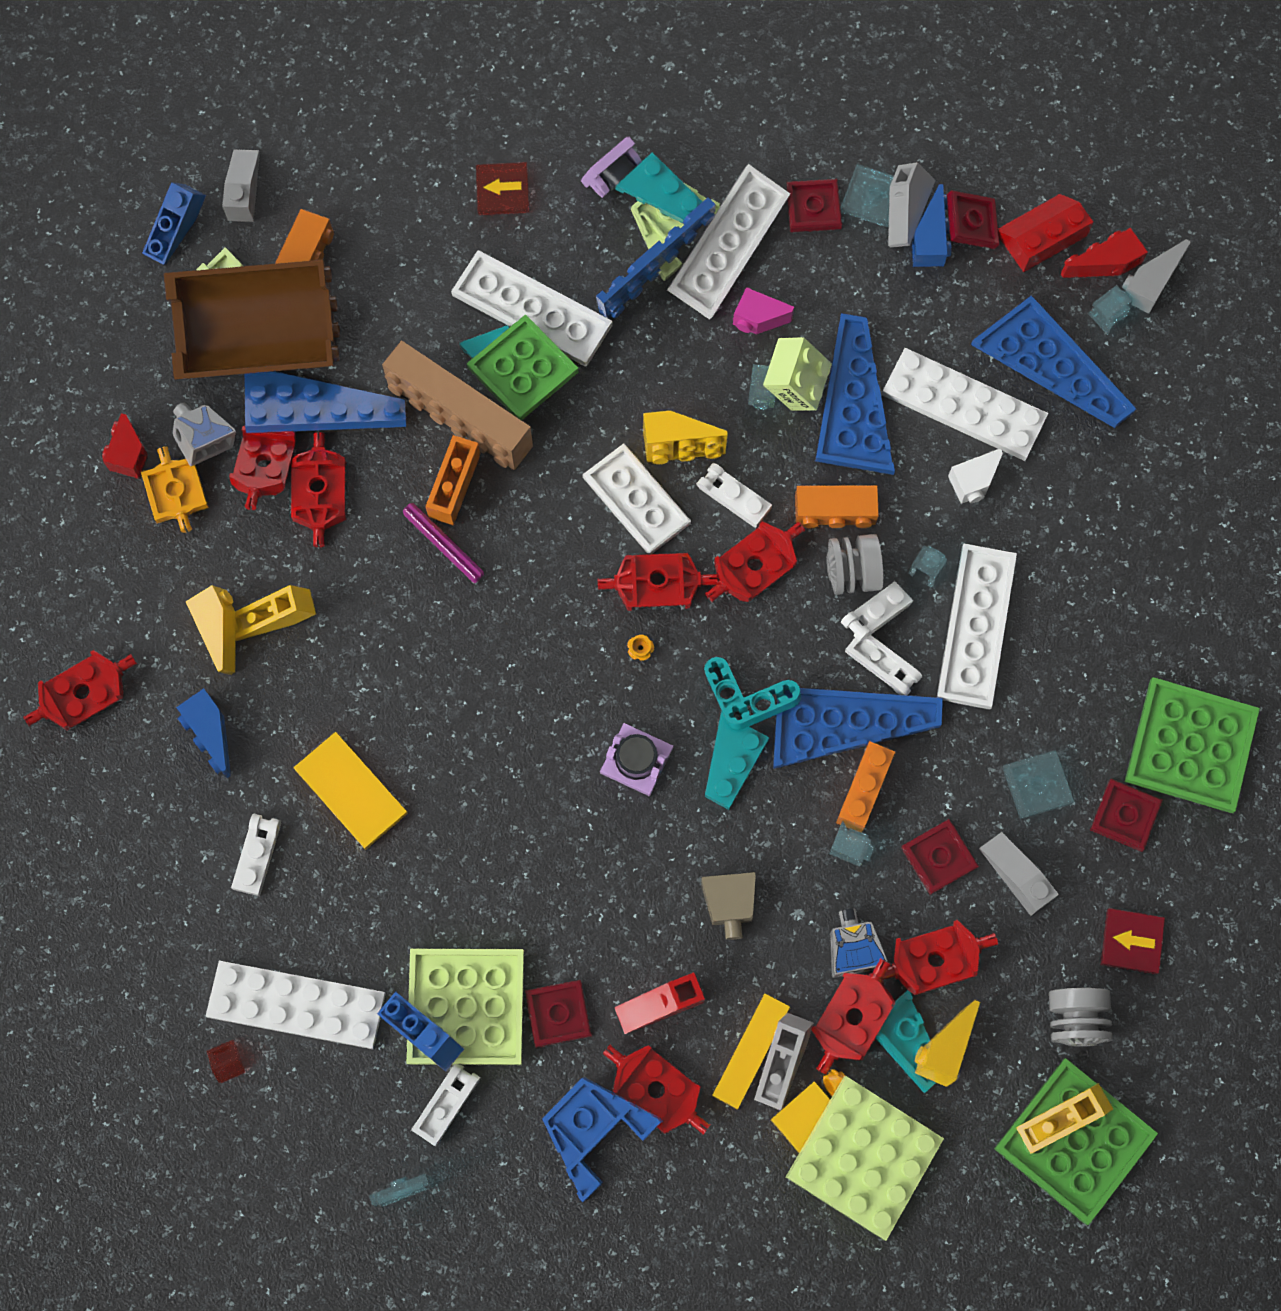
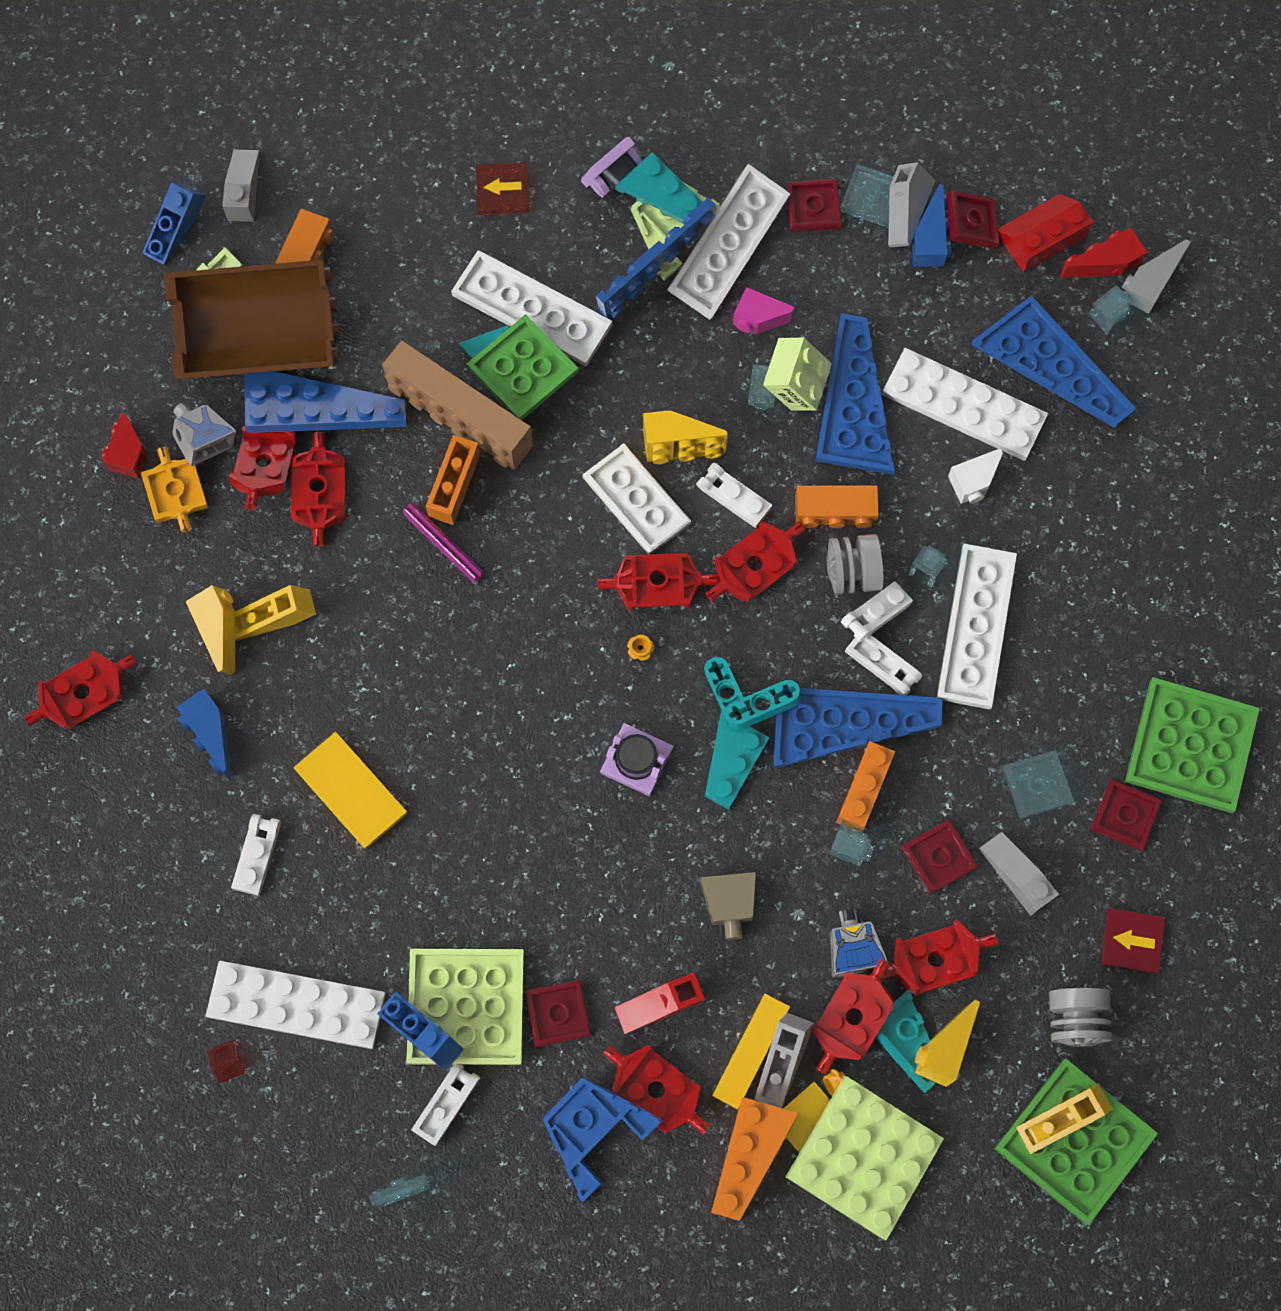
(752, 1149): none -> orange wedge

